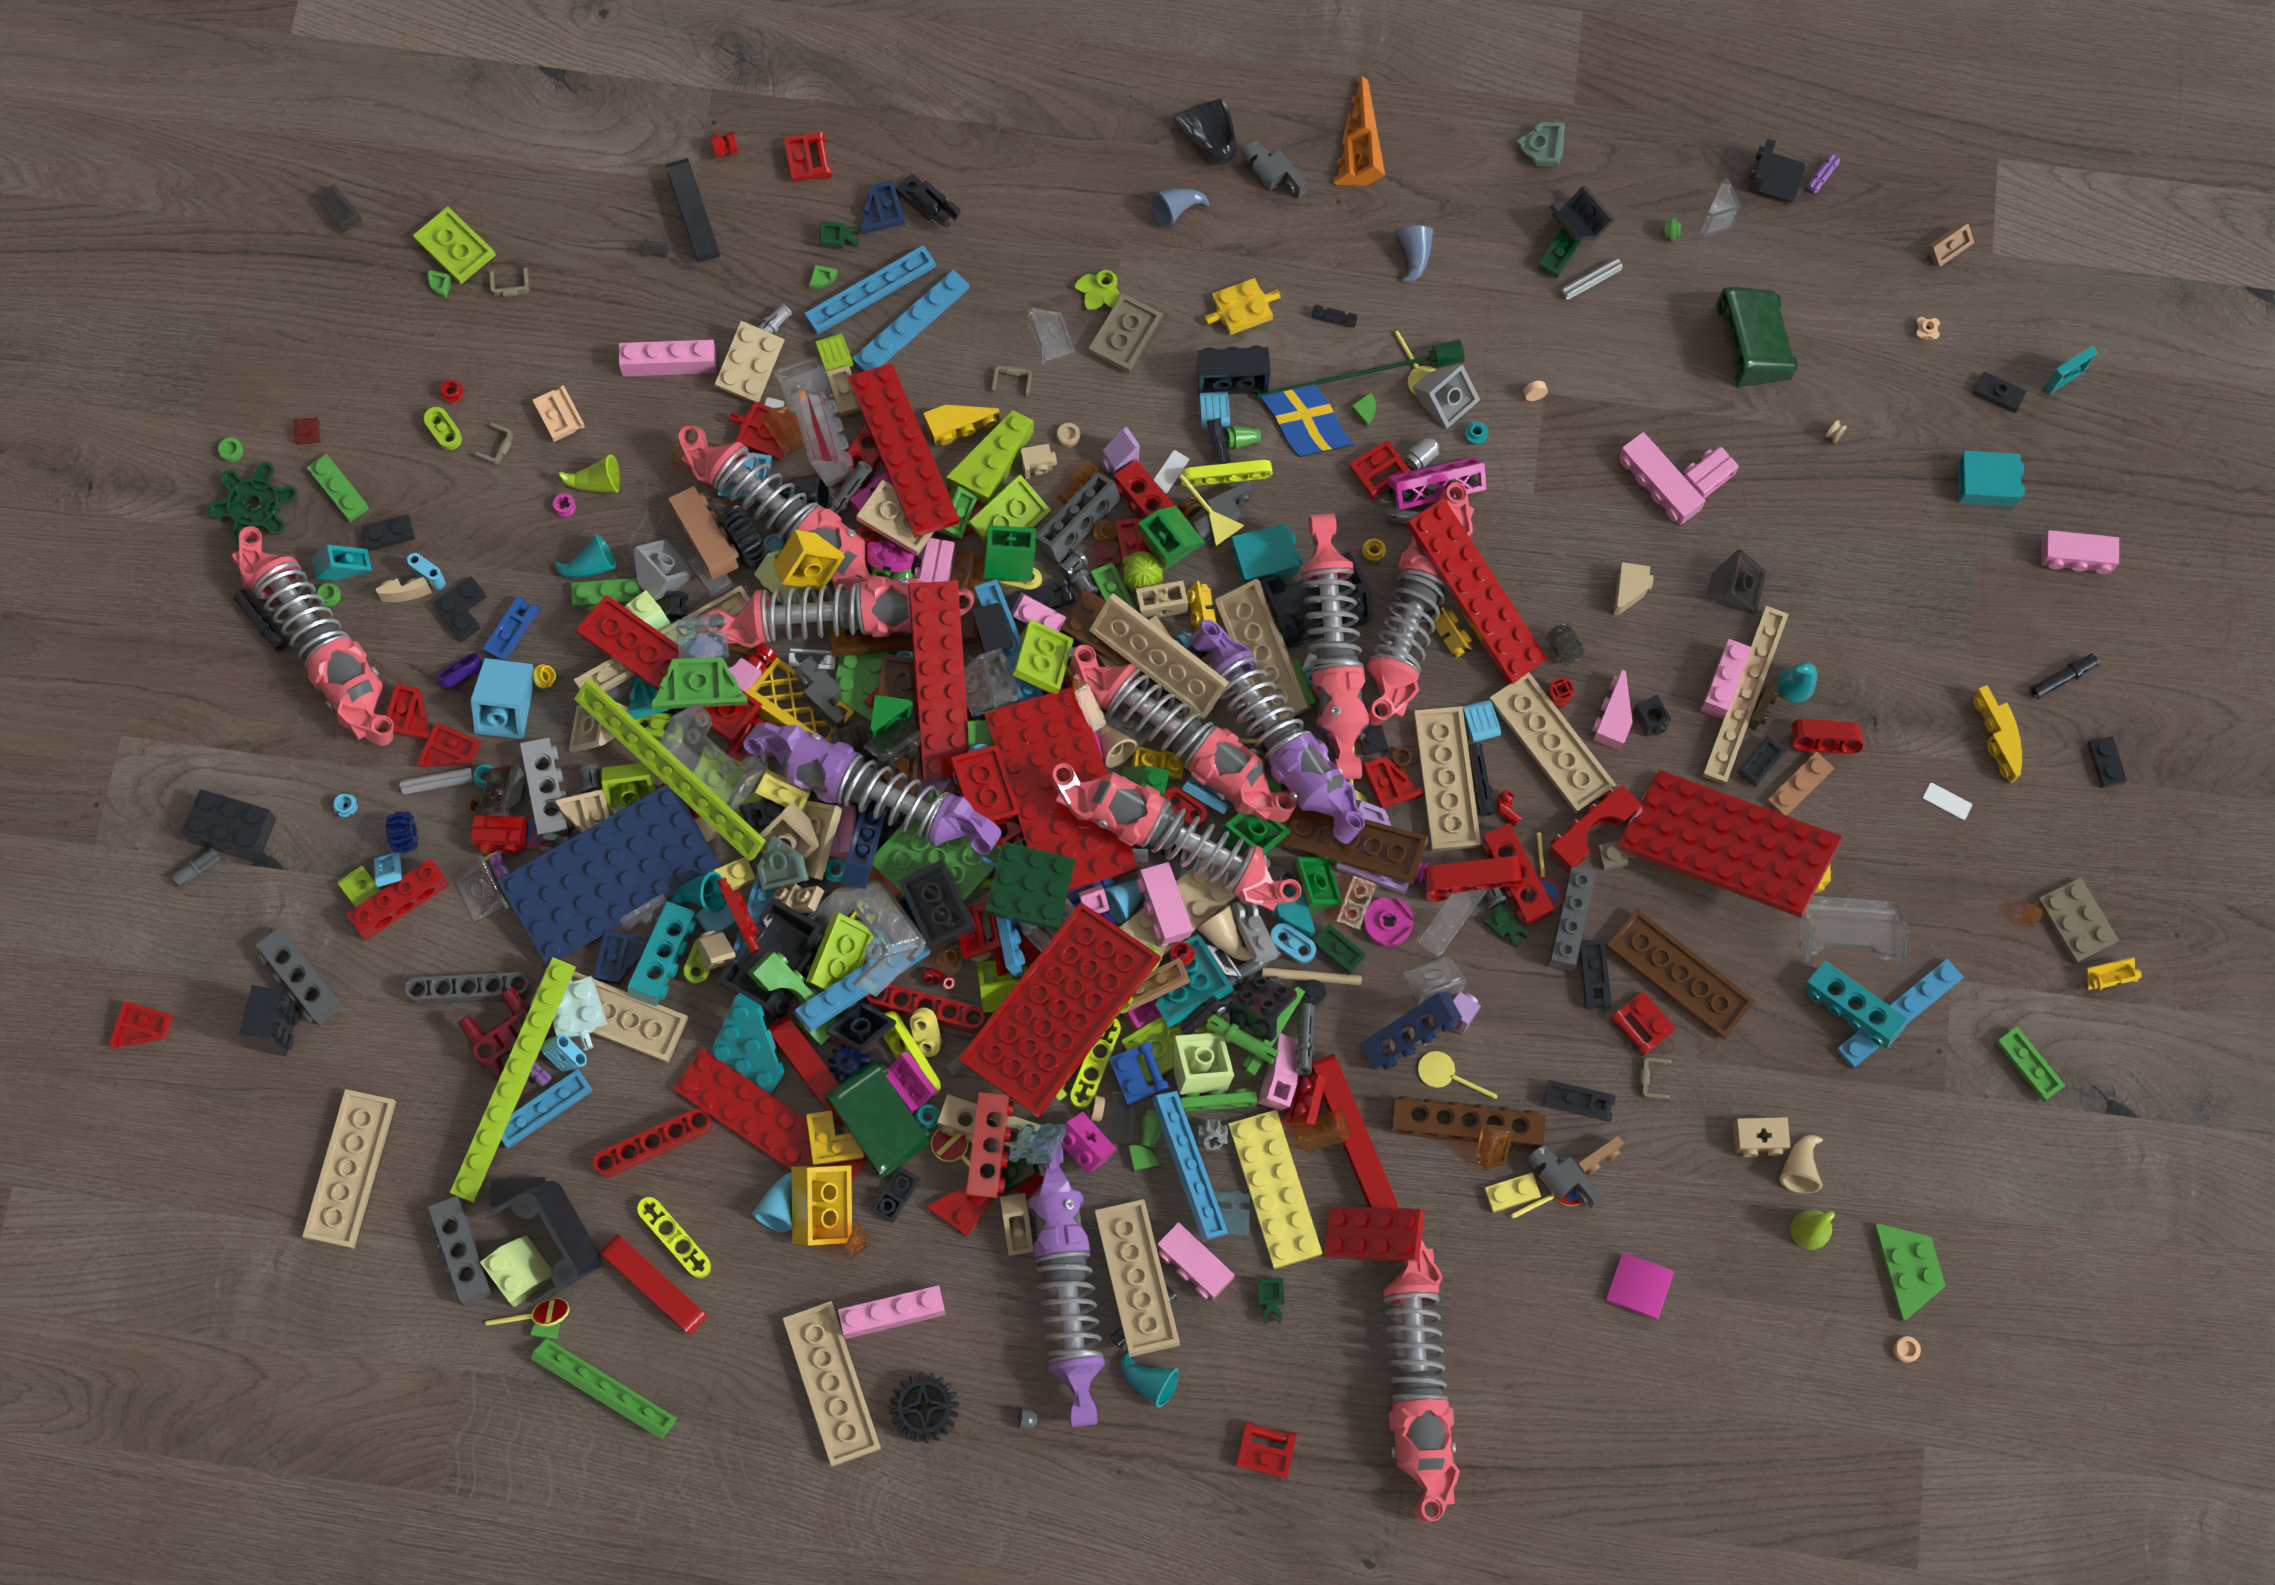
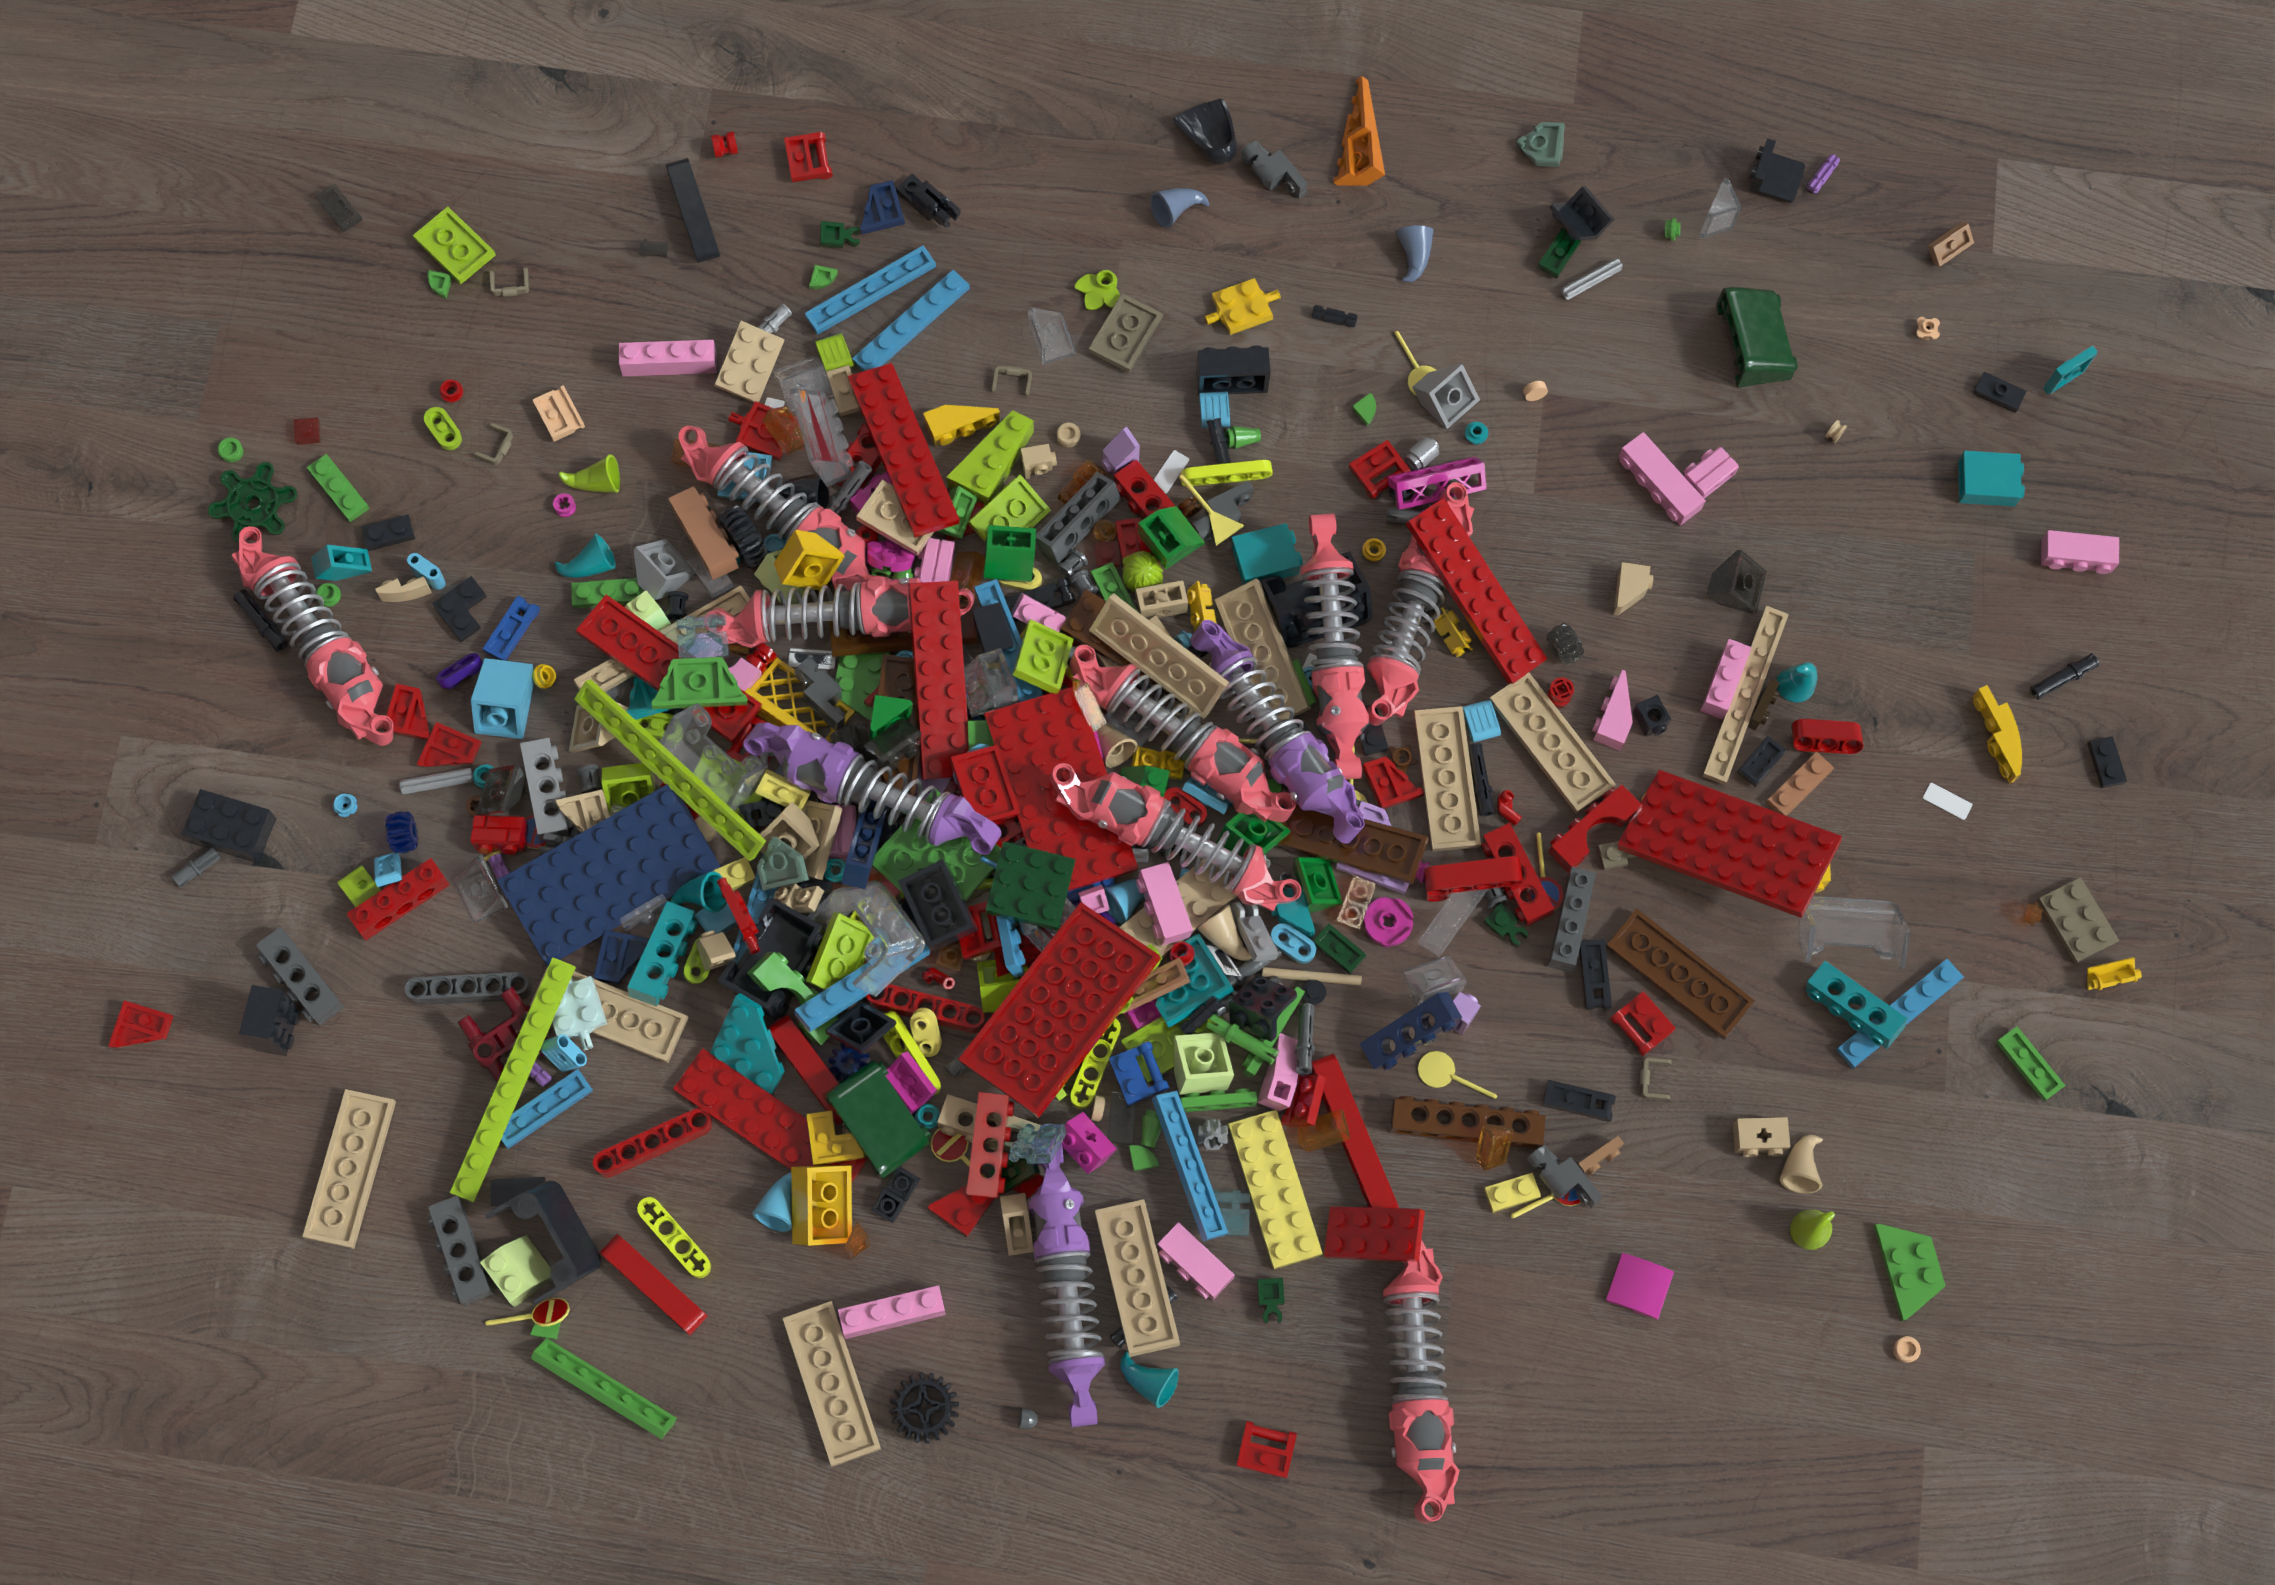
(1308, 416): flag -> none

